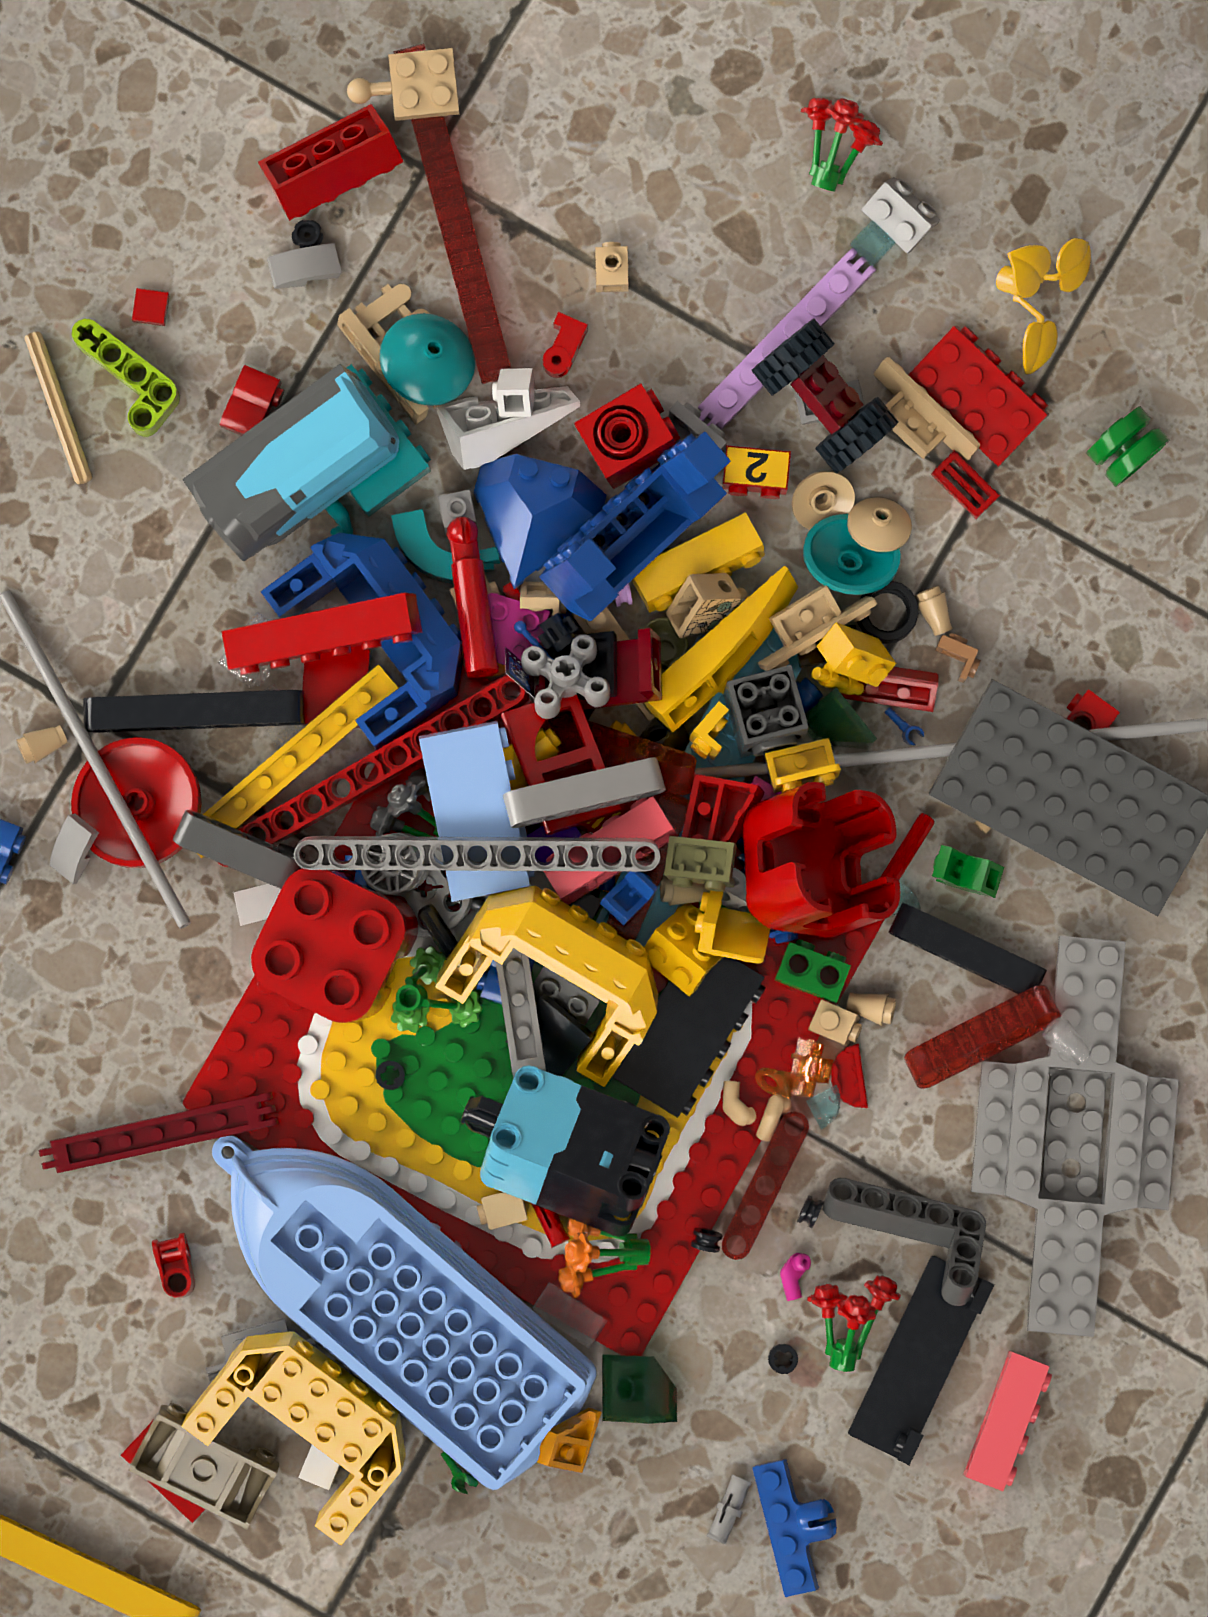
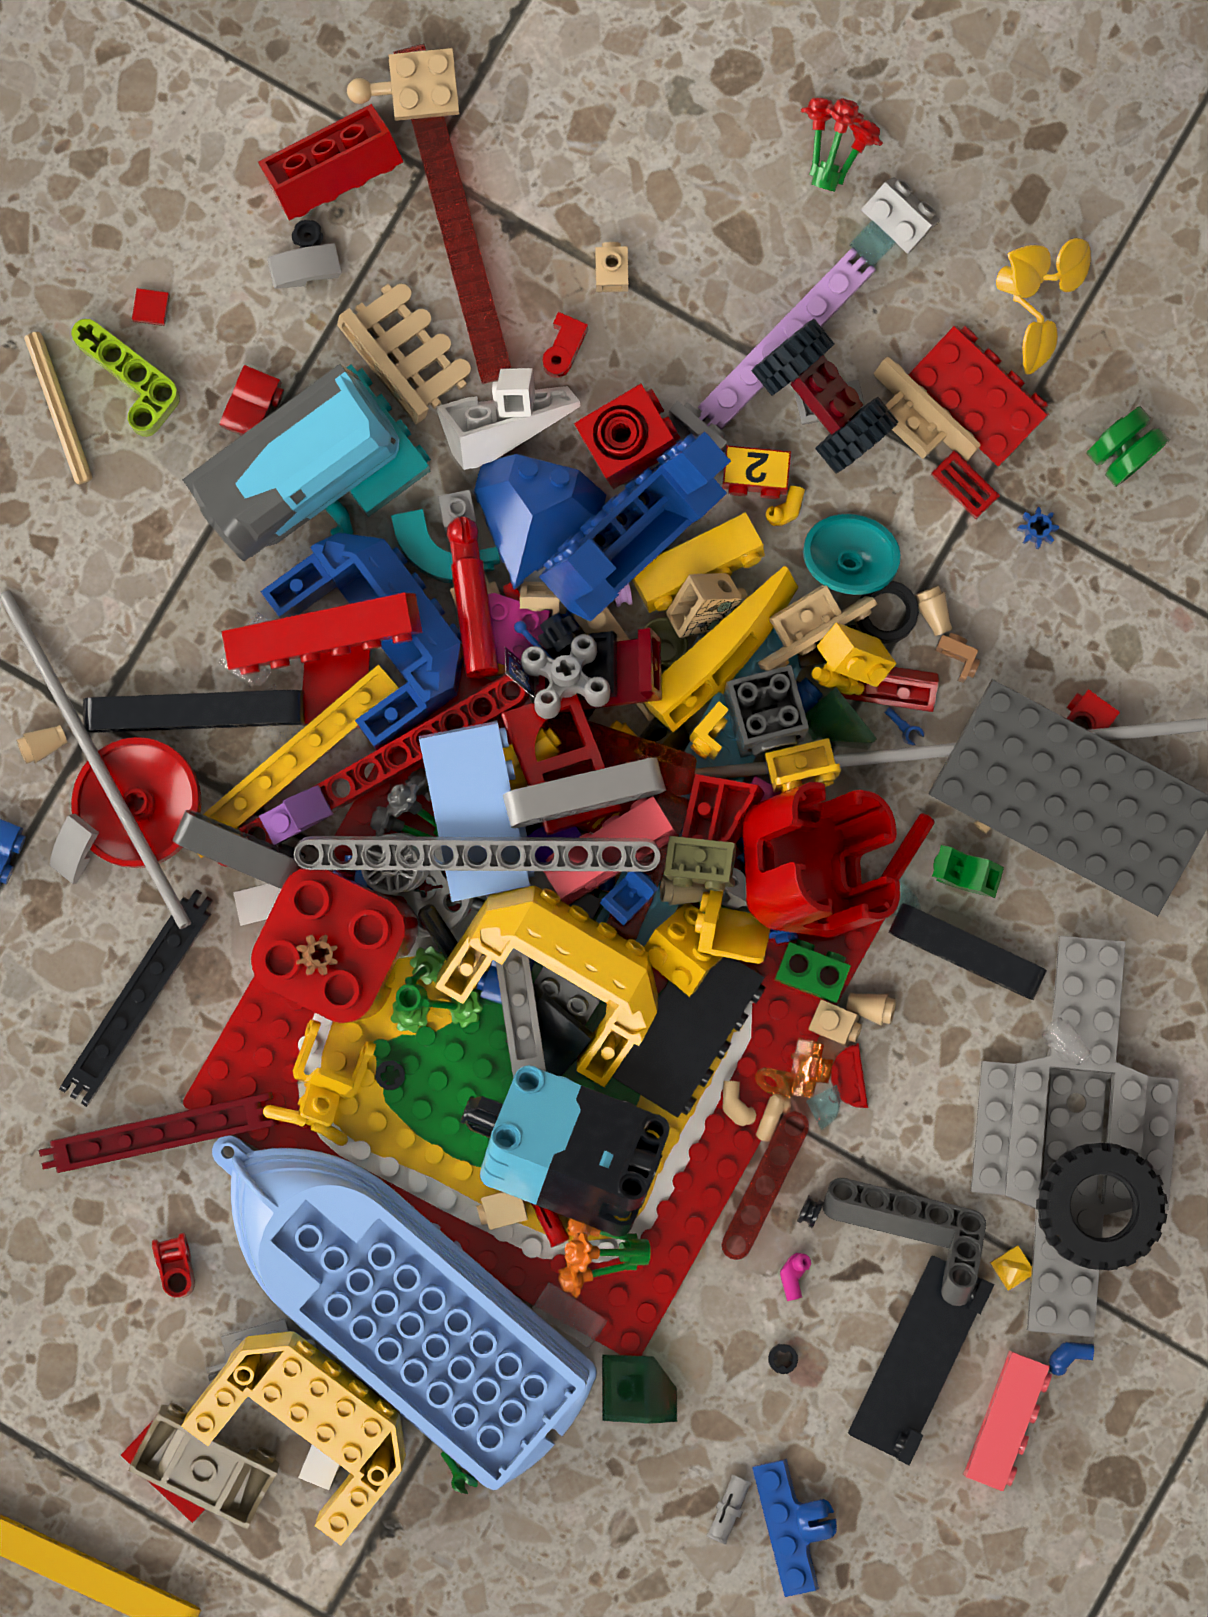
(136, 1000): none -> black hinge
(296, 815): none -> medium lavender slope
(313, 946): none -> medium nougat gear
(322, 1091): none -> yellow piece
(418, 372): teal dish -> none
(569, 1442): light orange wing -> none
(706, 1240): black bush -> none
(788, 510): none -> yellow arm
(838, 497): tan dish -> none
(856, 1311): red plant -> none
(876, 533): tan dish -> none
(981, 1037): clear red beam -> none
(1012, 1267): none -> yellow tile
(1031, 534): none -> blue gear
(1067, 1353): none -> blue arm
(1146, 1196): none -> black tyre

